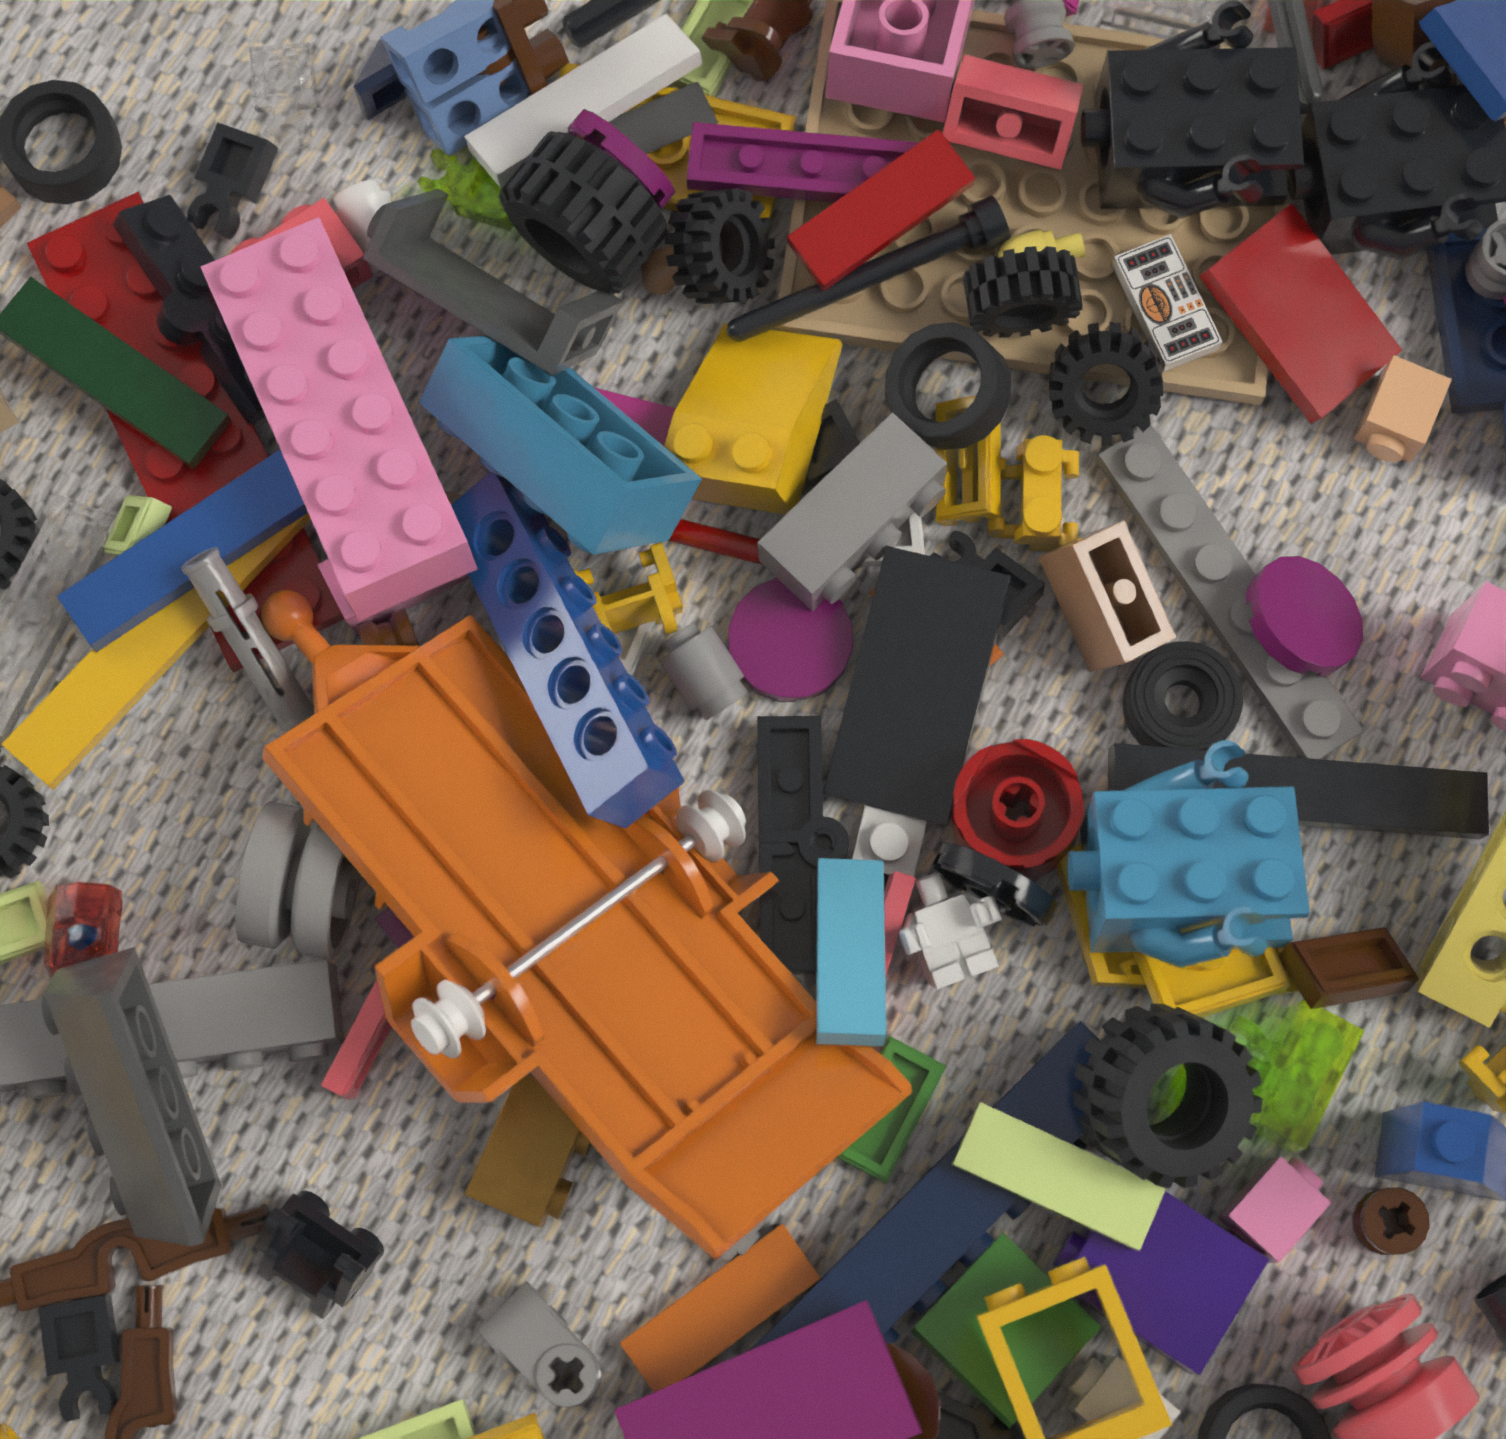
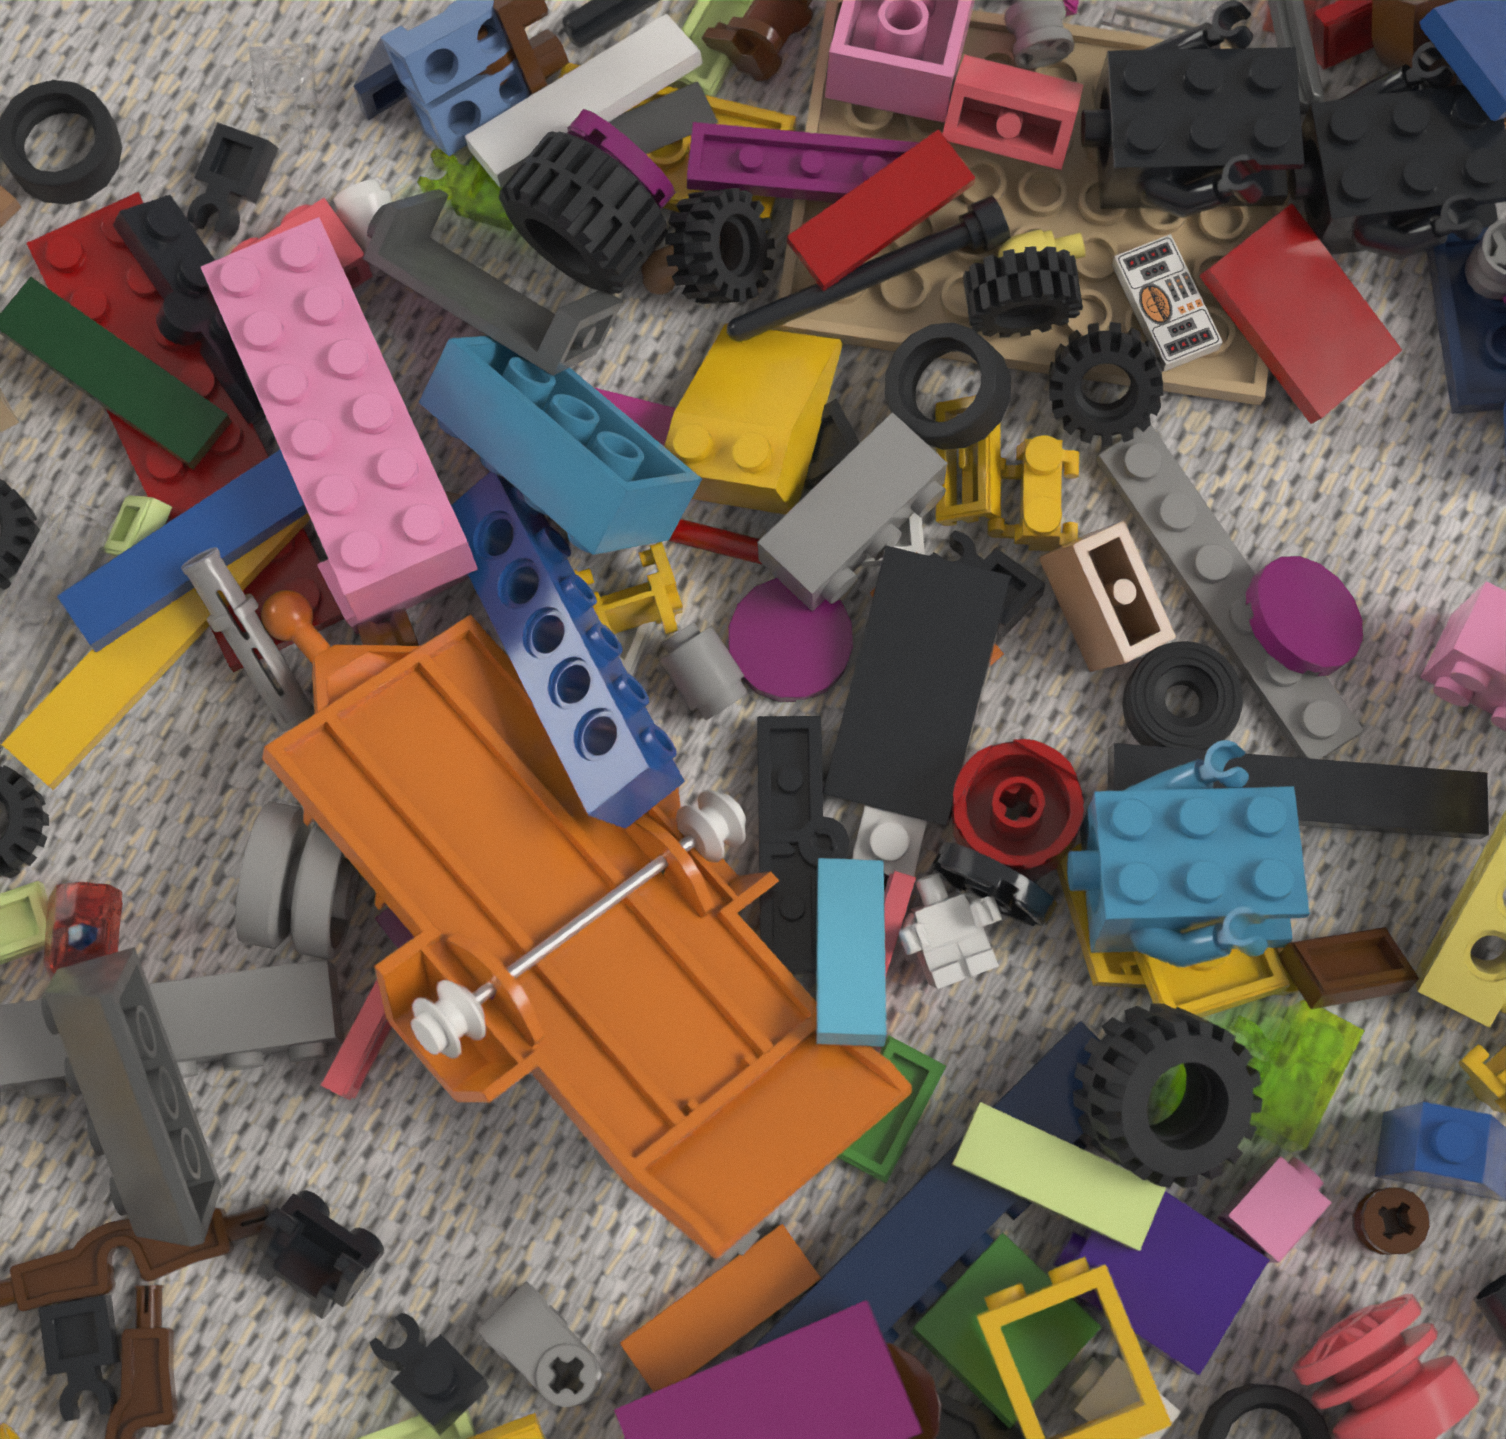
(431, 1378): none -> black plate
(528, 1156): pearl gold brick -> none
(1401, 410): light nougat brick -> none

